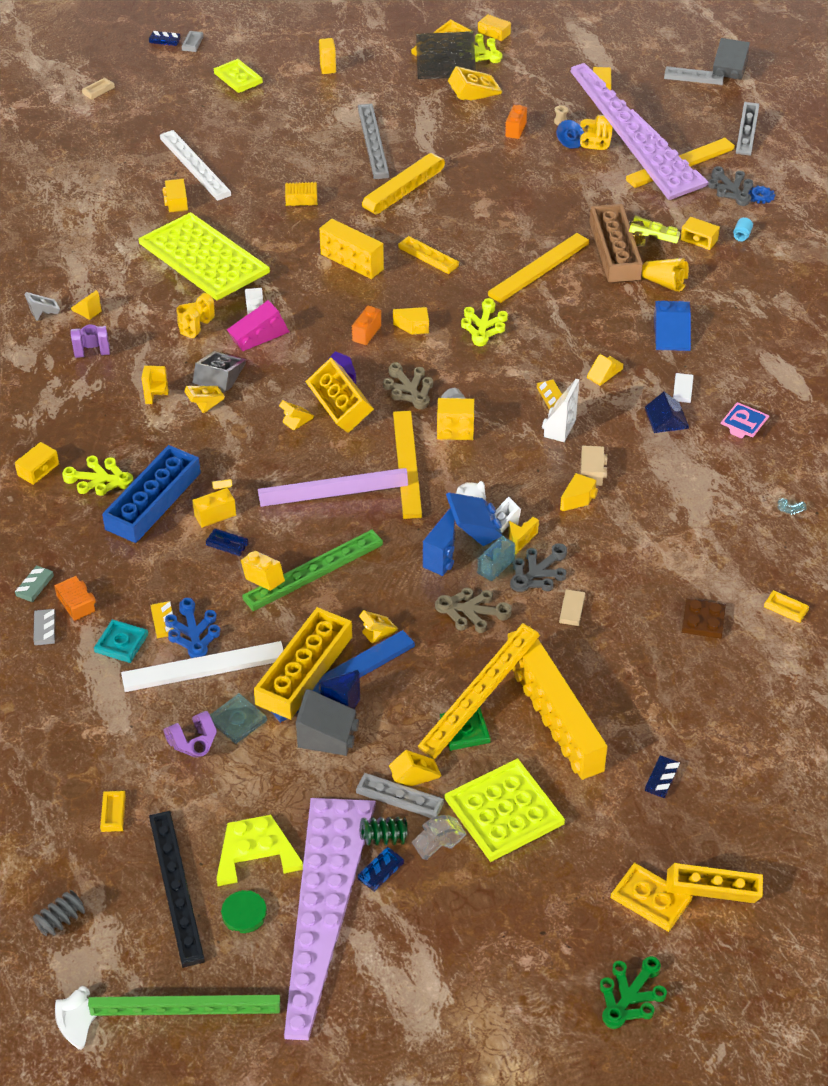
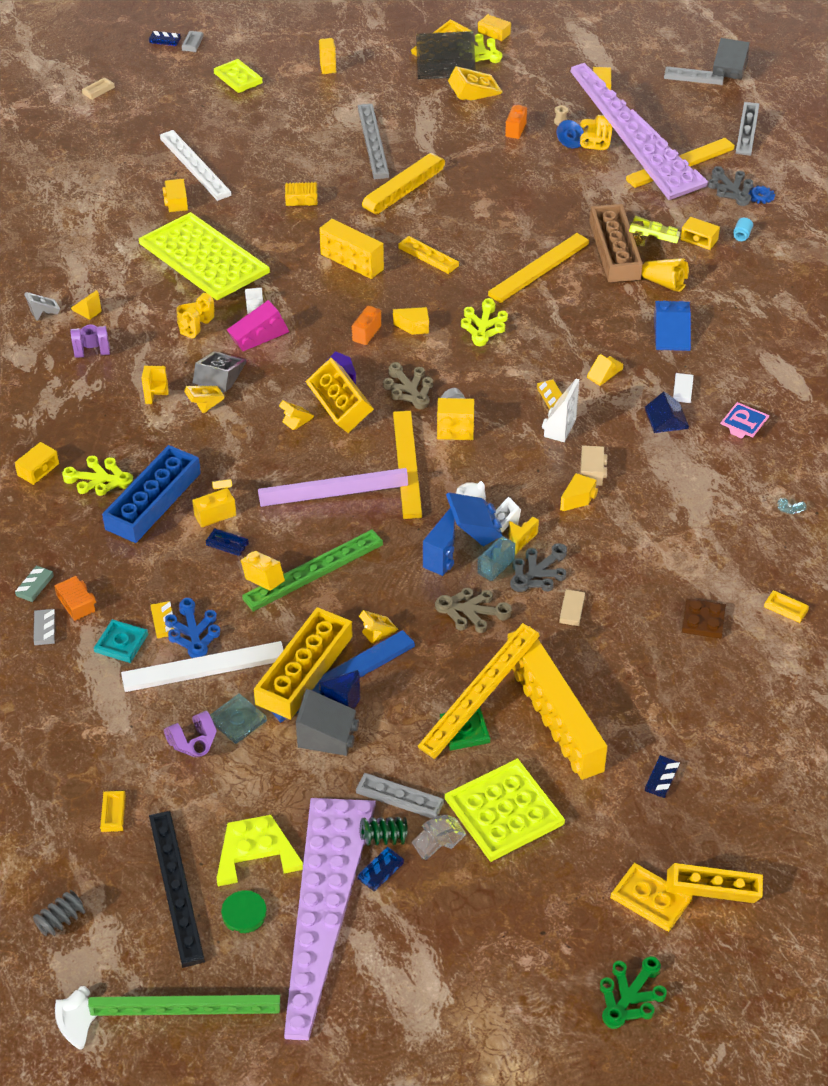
(414, 769): yellow slope -> none

